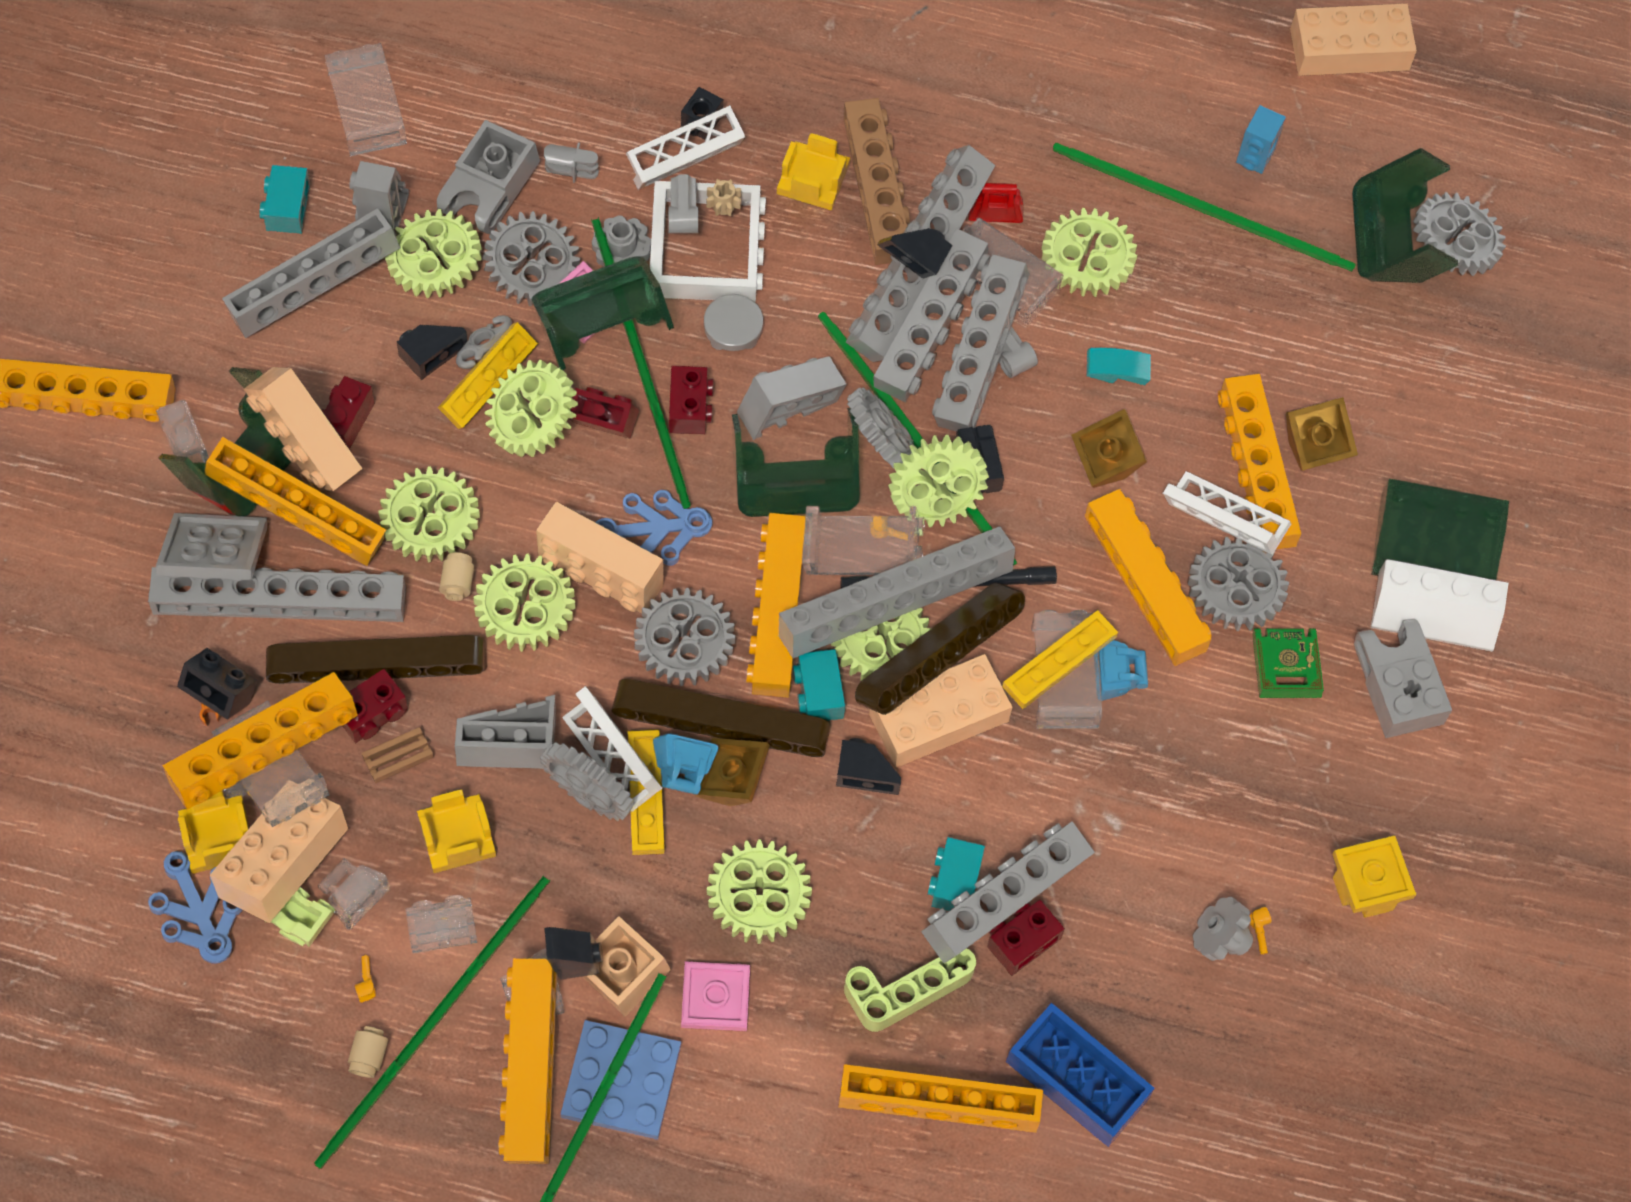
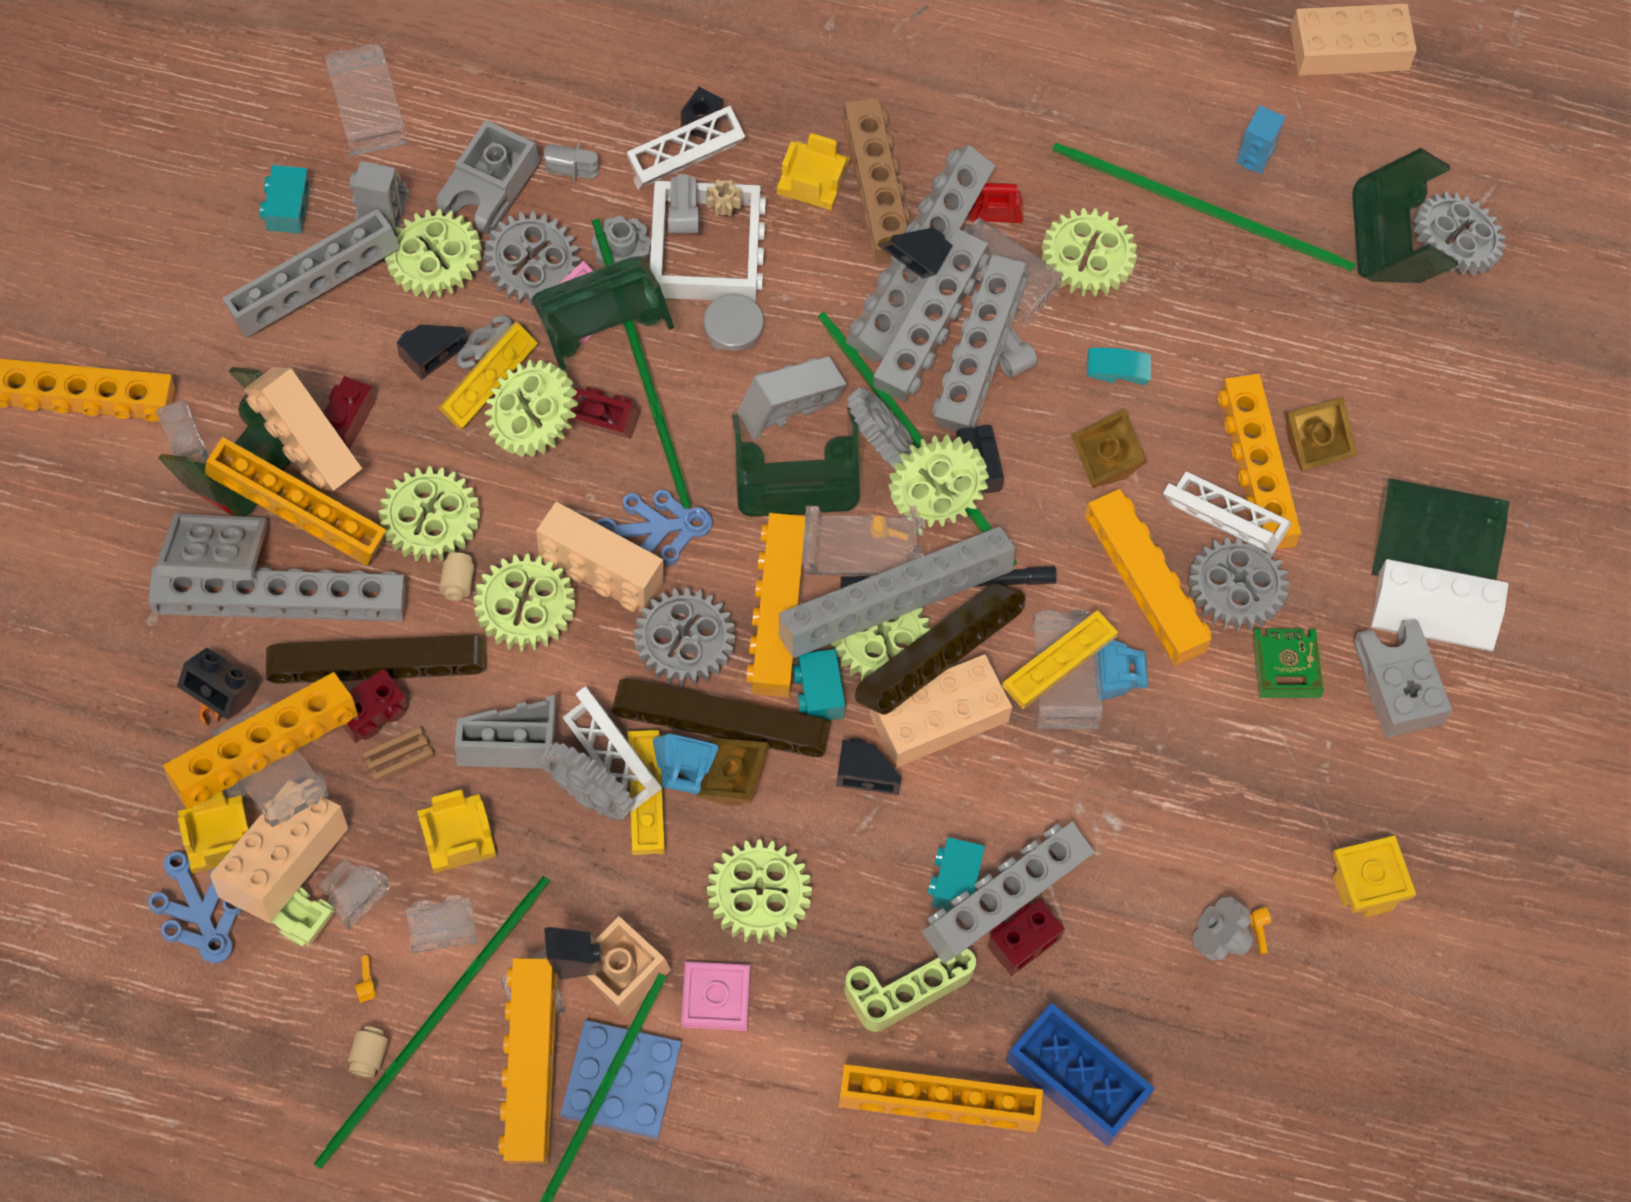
(688, 400): dark red brick -> none

